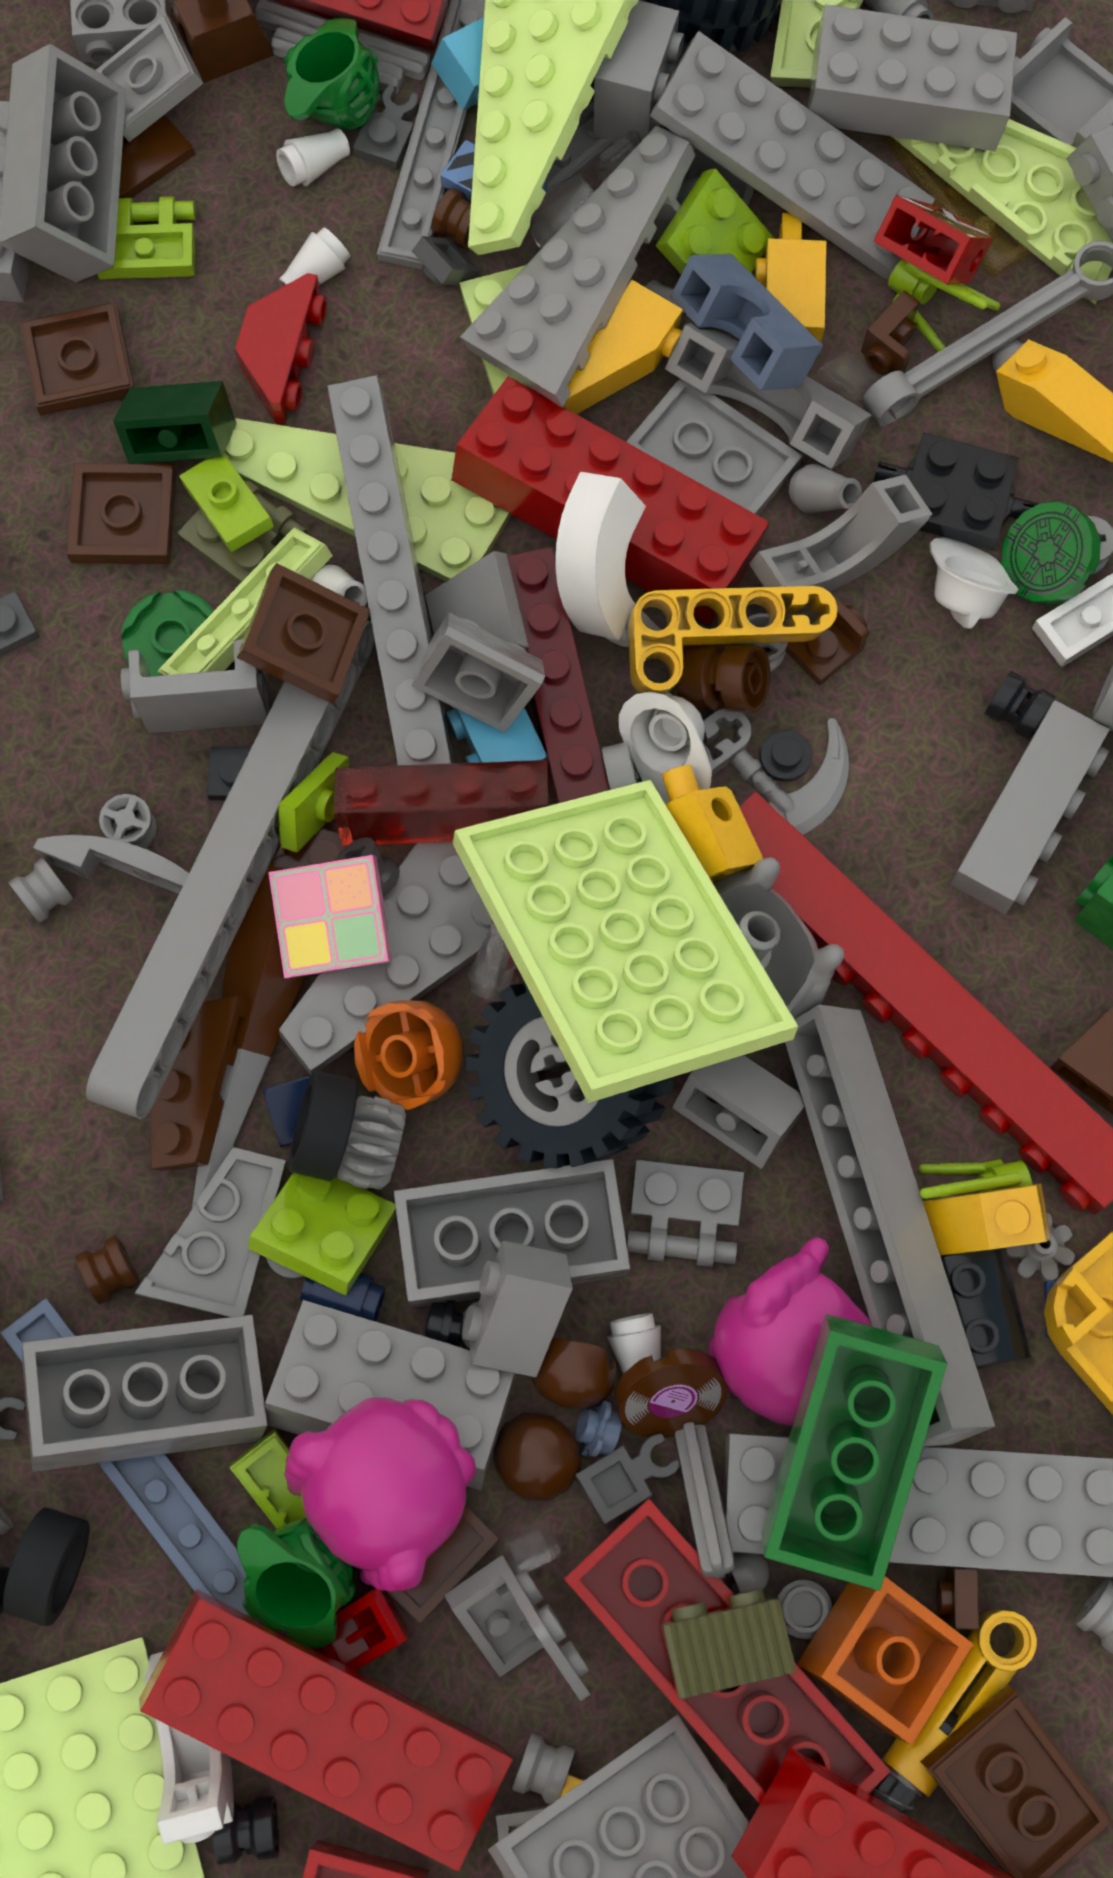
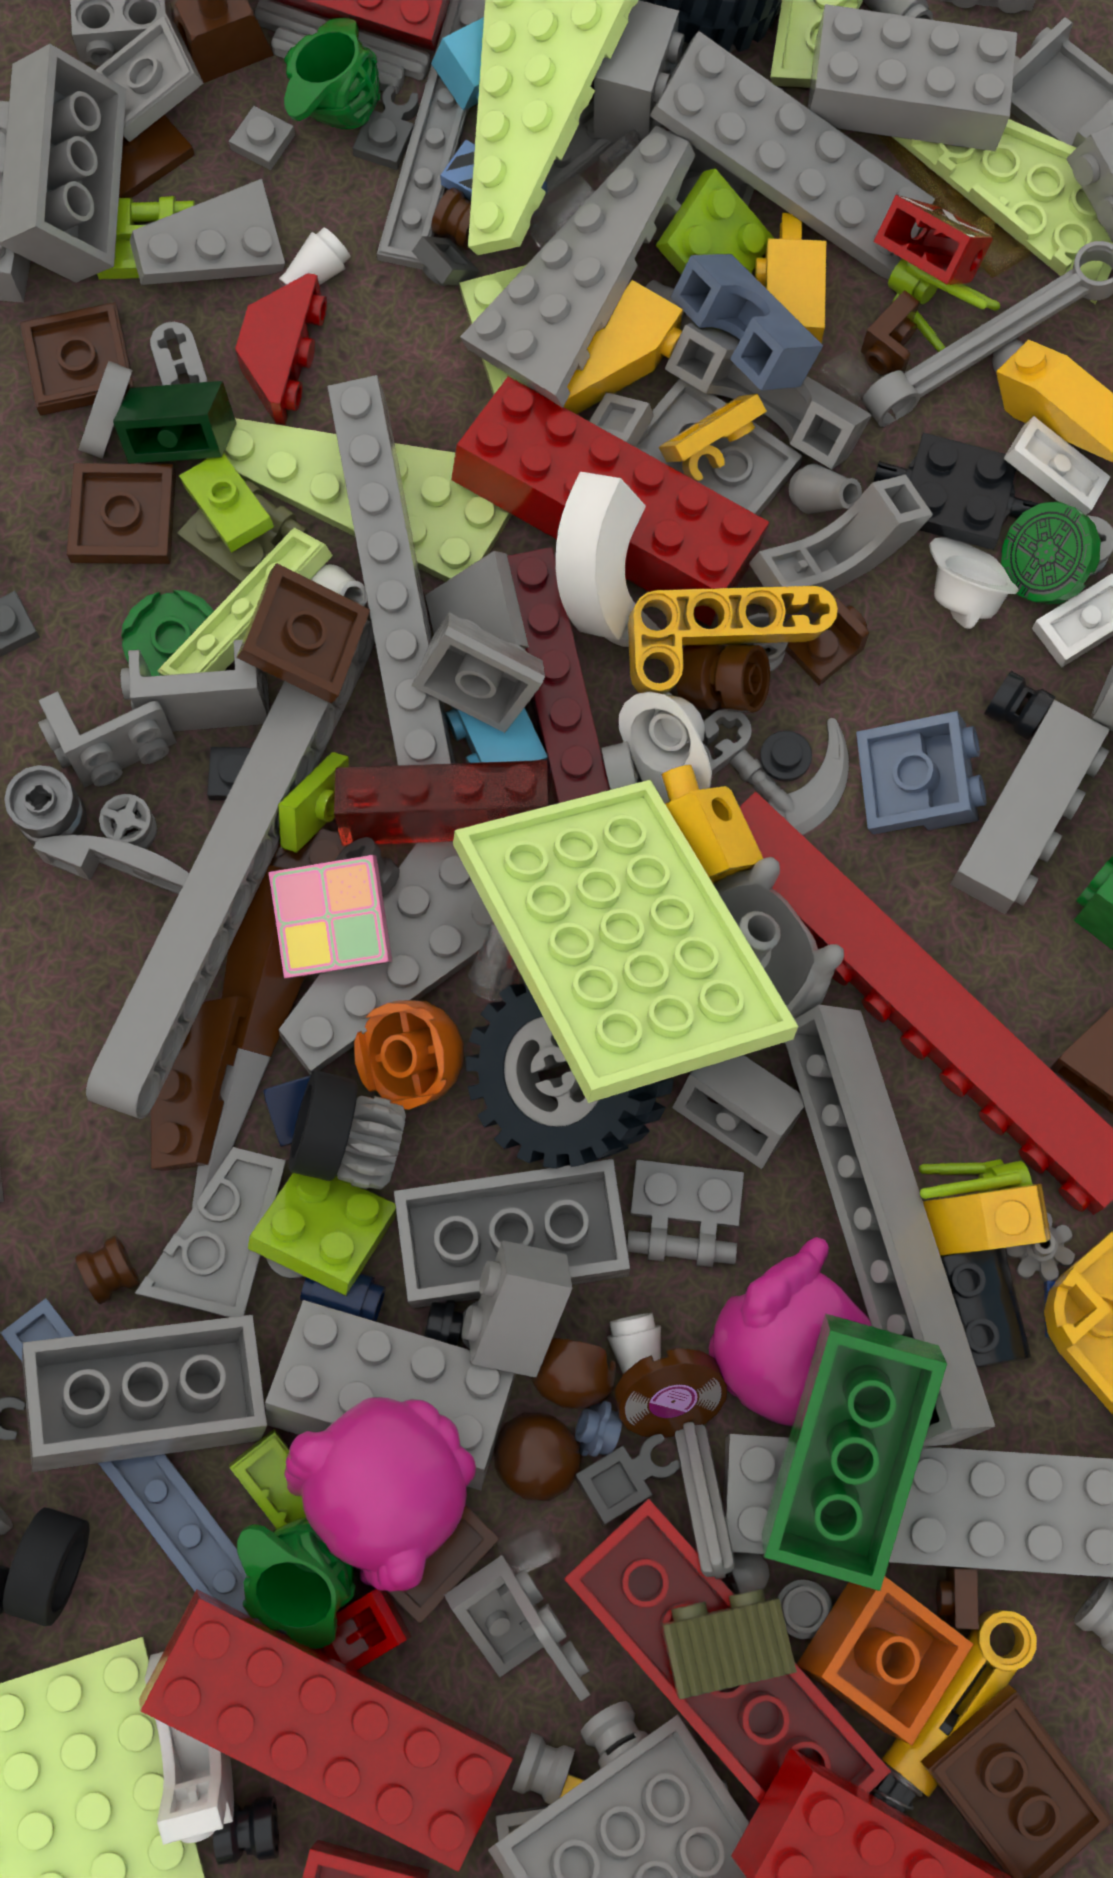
(41, 890): light grey wheel -> none
(44, 804): none -> flat silver wheel
(105, 409): none -> light grey beam
(109, 748): none -> light grey bracket
(190, 358): none -> light grey beam
(211, 240): none -> light grey wing
(262, 137): none -> light grey plate
(310, 156): white cone -> none
(612, 1732): none -> light grey wheel
(623, 417): none -> light grey plate
(728, 422): none -> yellow plate
(920, 774): none -> sand blue plate
(1056, 466): none -> white plate

